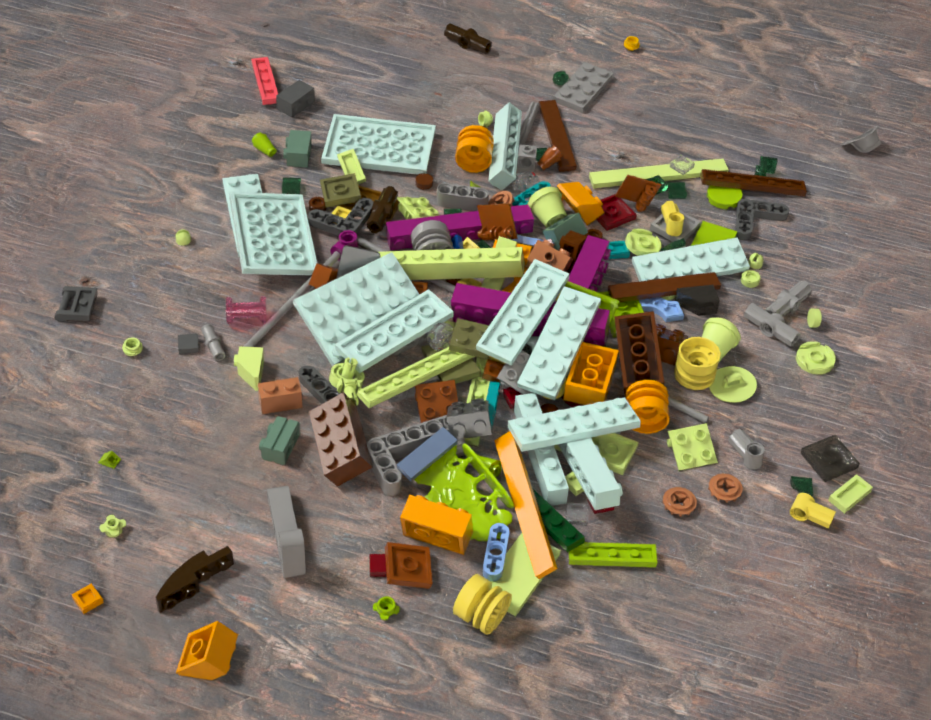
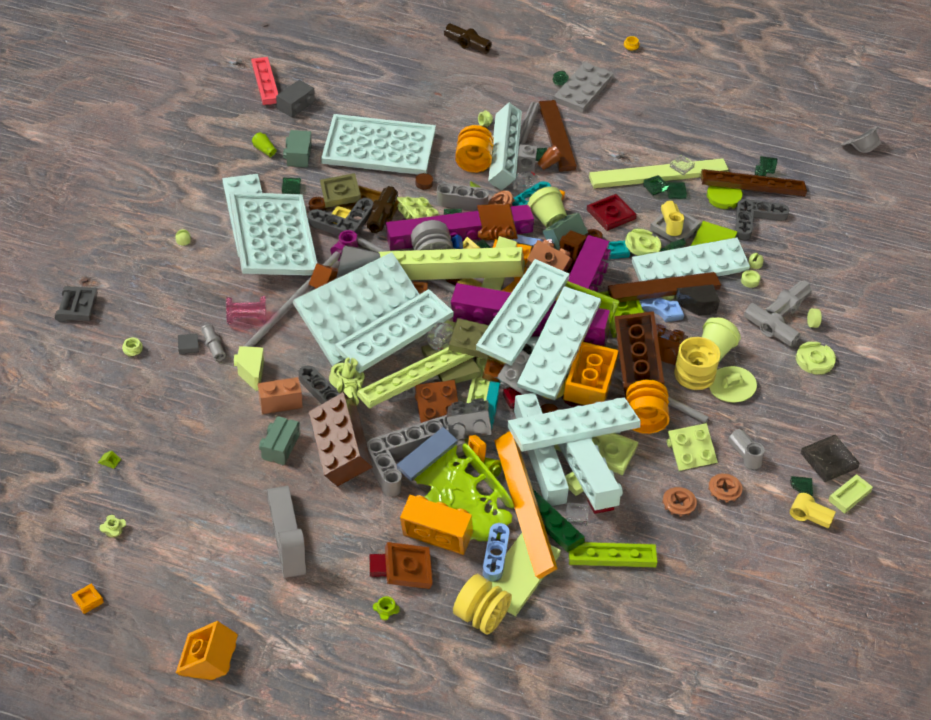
(185, 580): dark brown slope -> none
(350, 165): yellowish green tile -> none
(477, 446): none -> light orange tile
(581, 201): light orange slope -> none
(638, 191): dark orange hinge -> none

